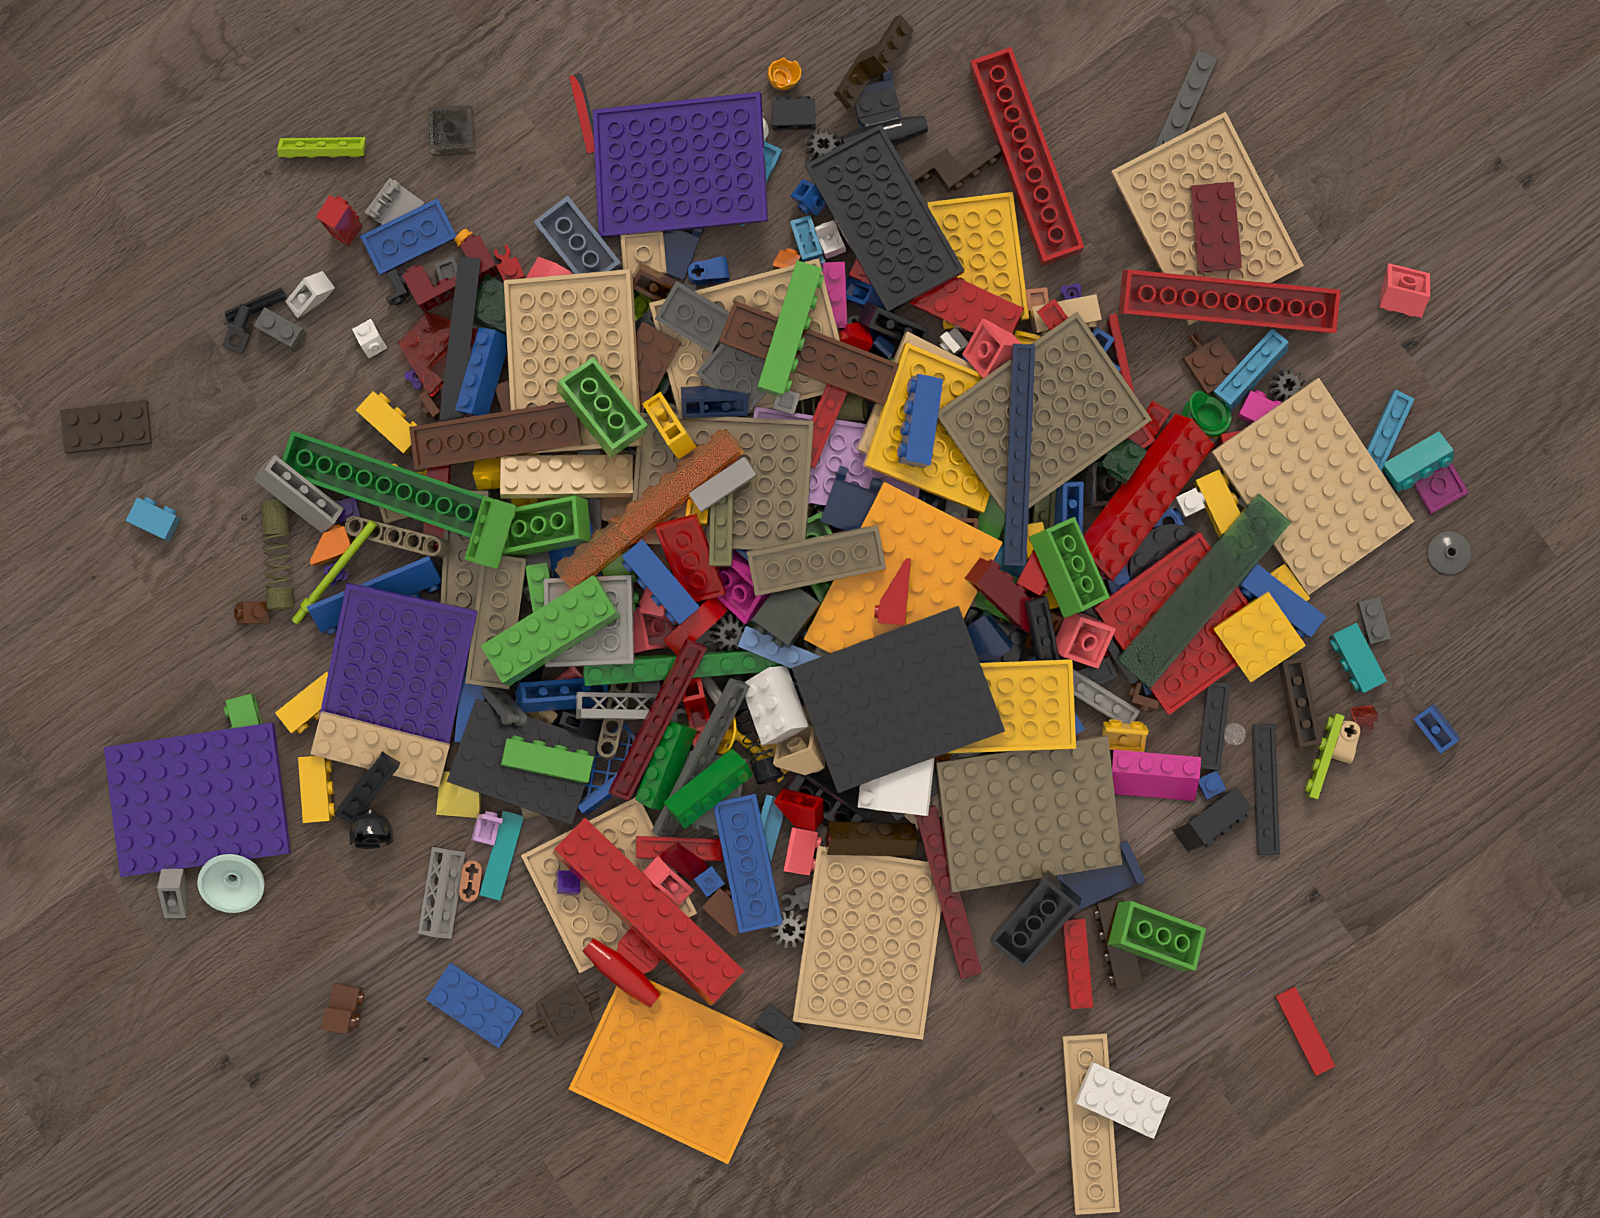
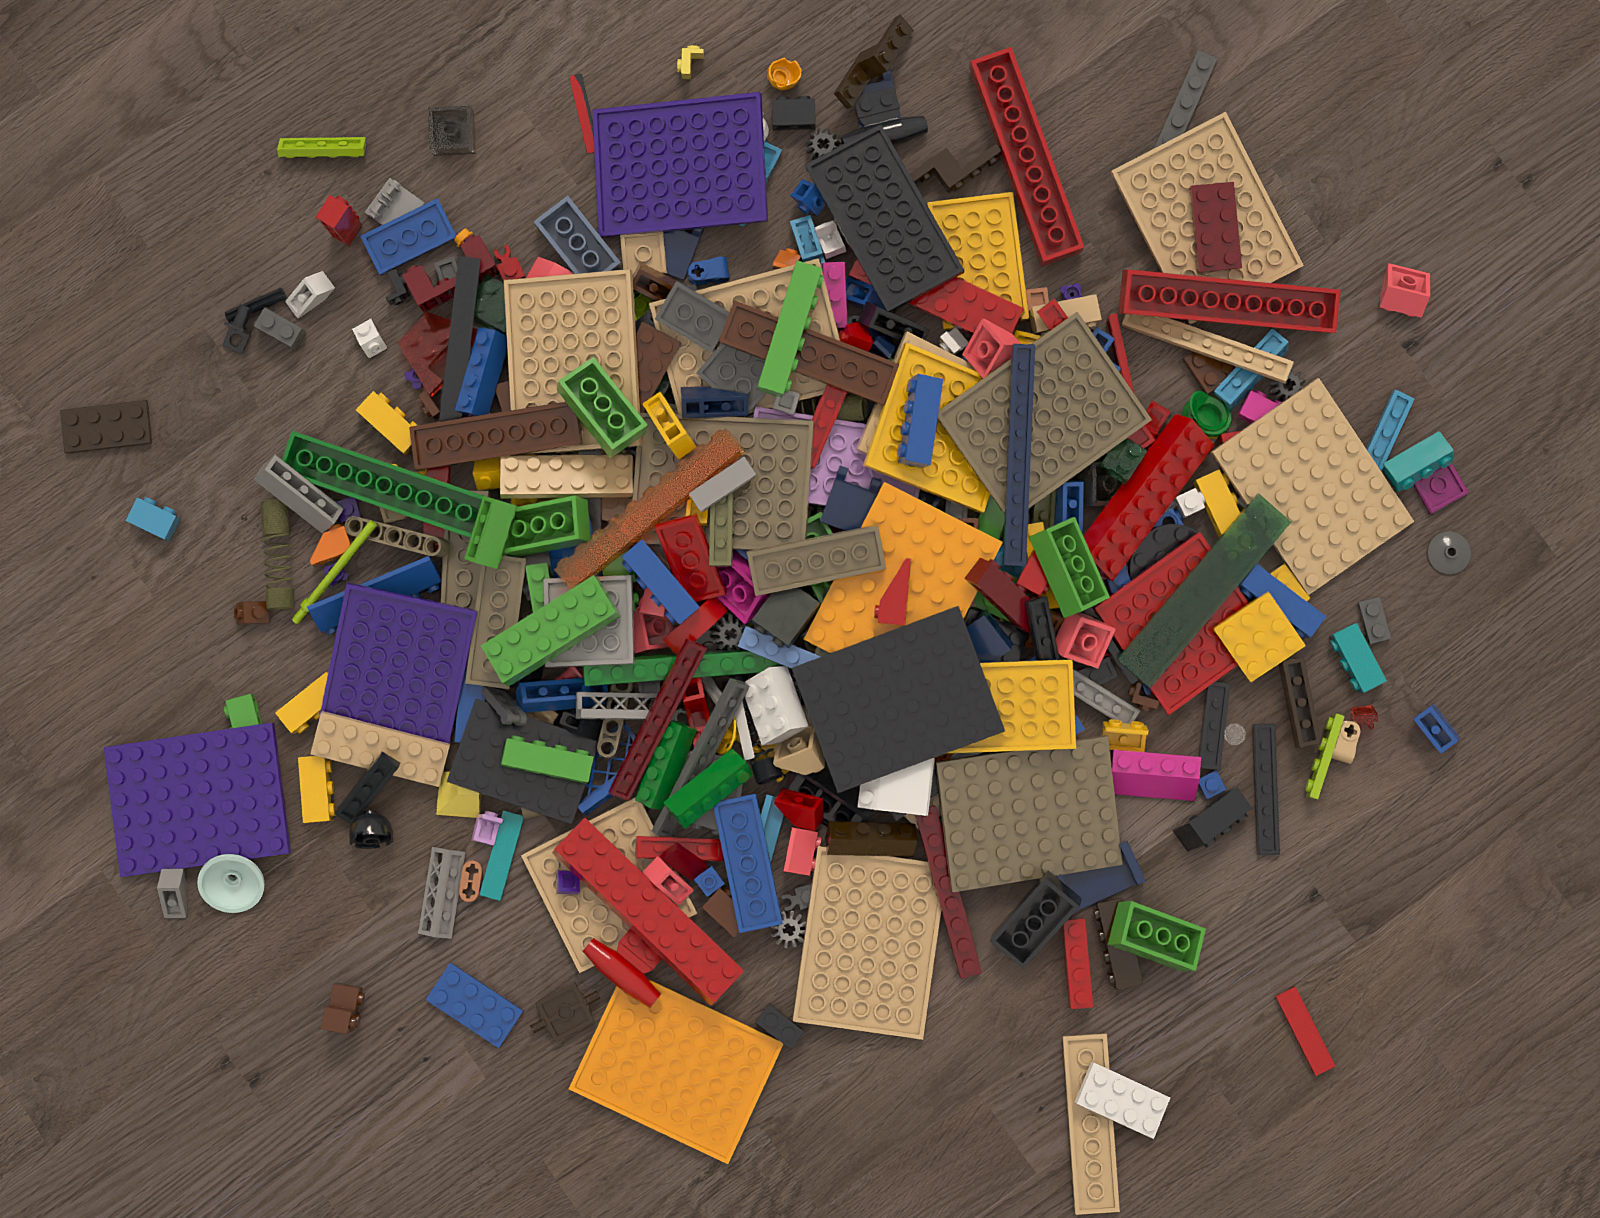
(684, 64): none -> light yellow bracket
(744, 733): none -> white sticker
(1211, 345): none -> tan plate

